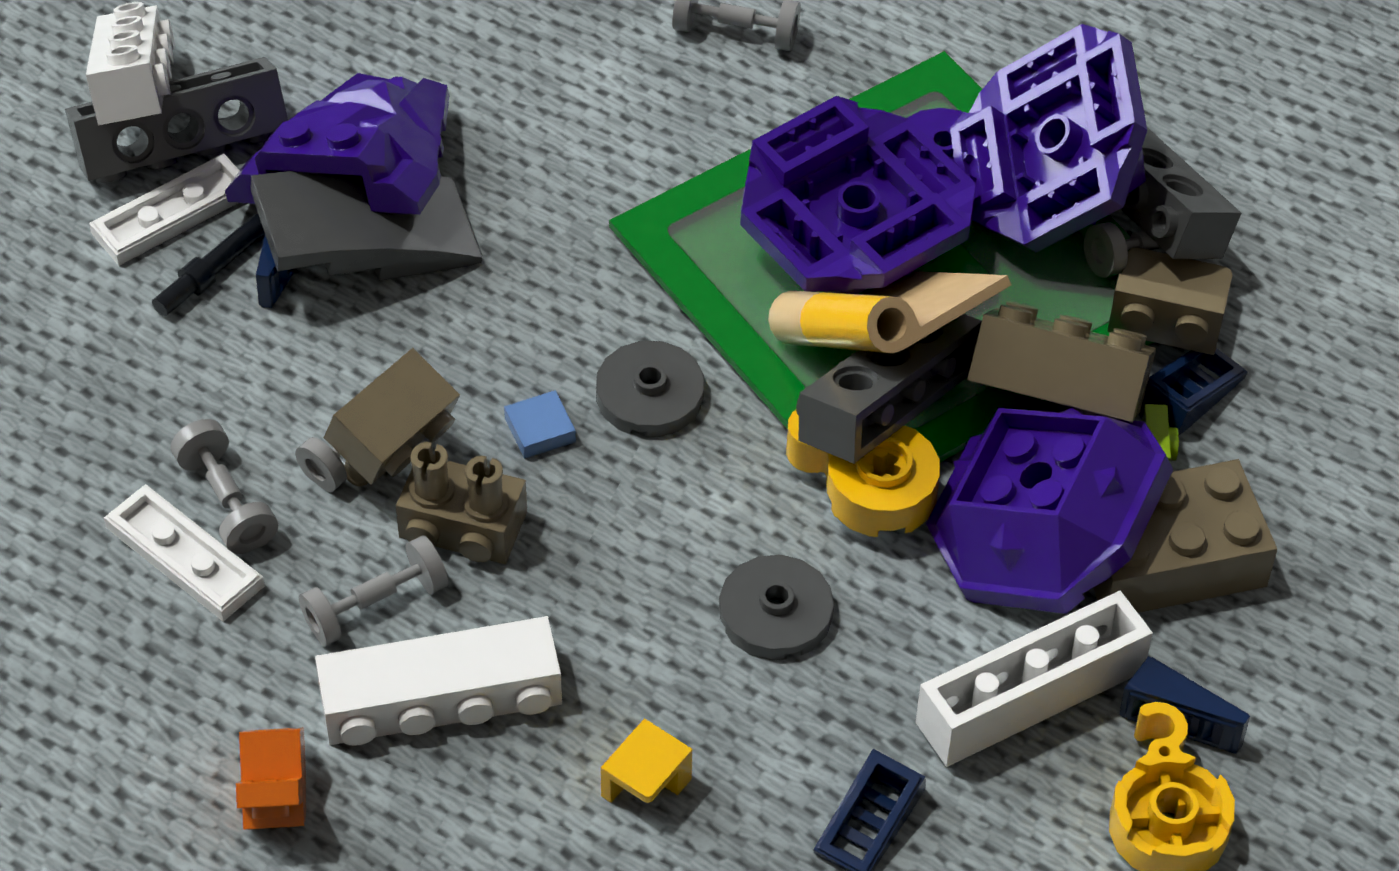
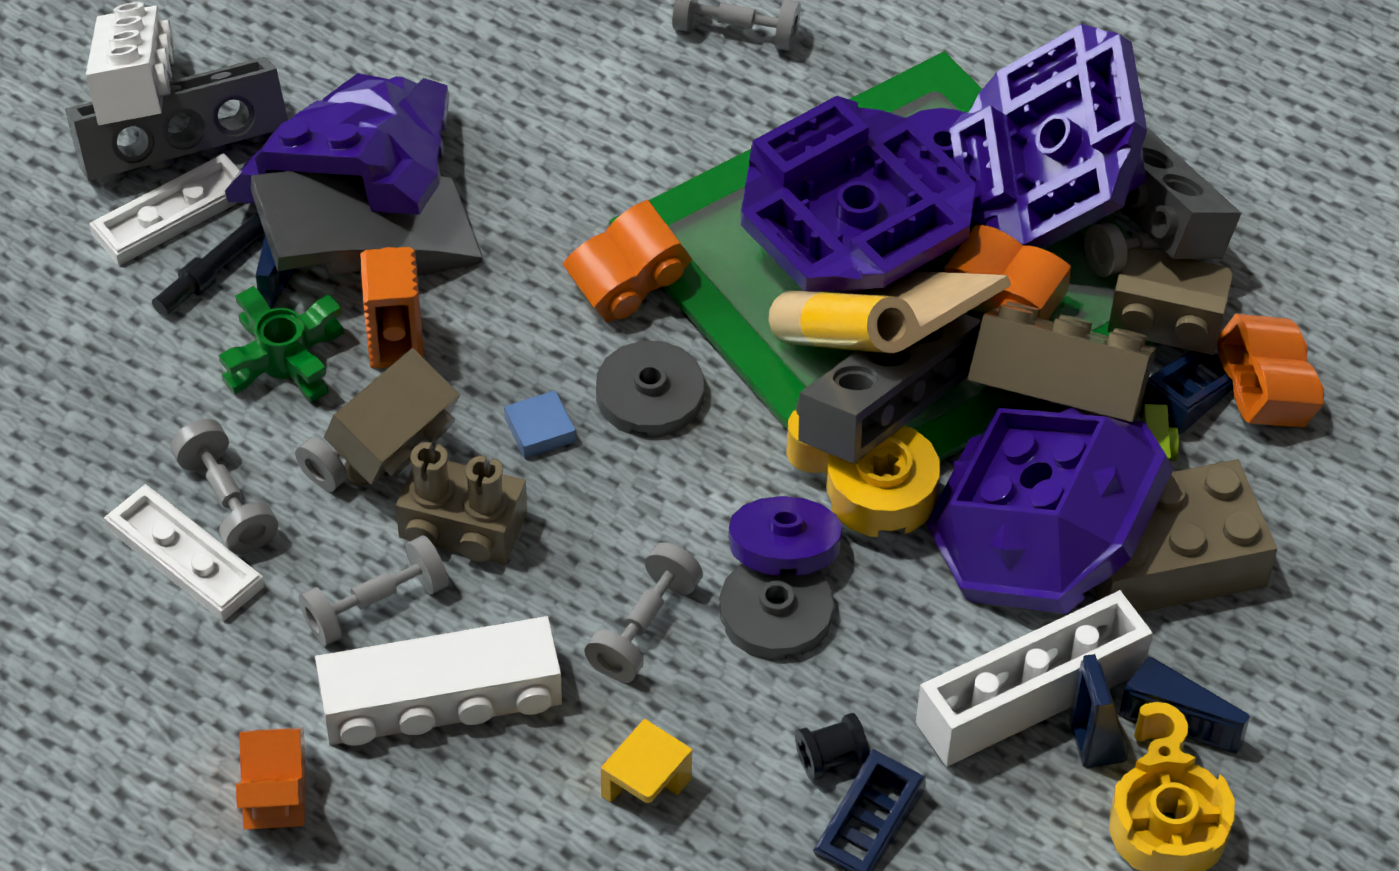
(281, 344): none -> green pin
(391, 304): none -> orange brick
(615, 653): none -> light grey wheel
(627, 262): none -> orange brick
(785, 535): none -> dark purple plate
(832, 746): none -> black bush
(1034, 274): none -> orange brick
(1095, 718): none -> dark blue slope
(1270, 371): none -> orange brick

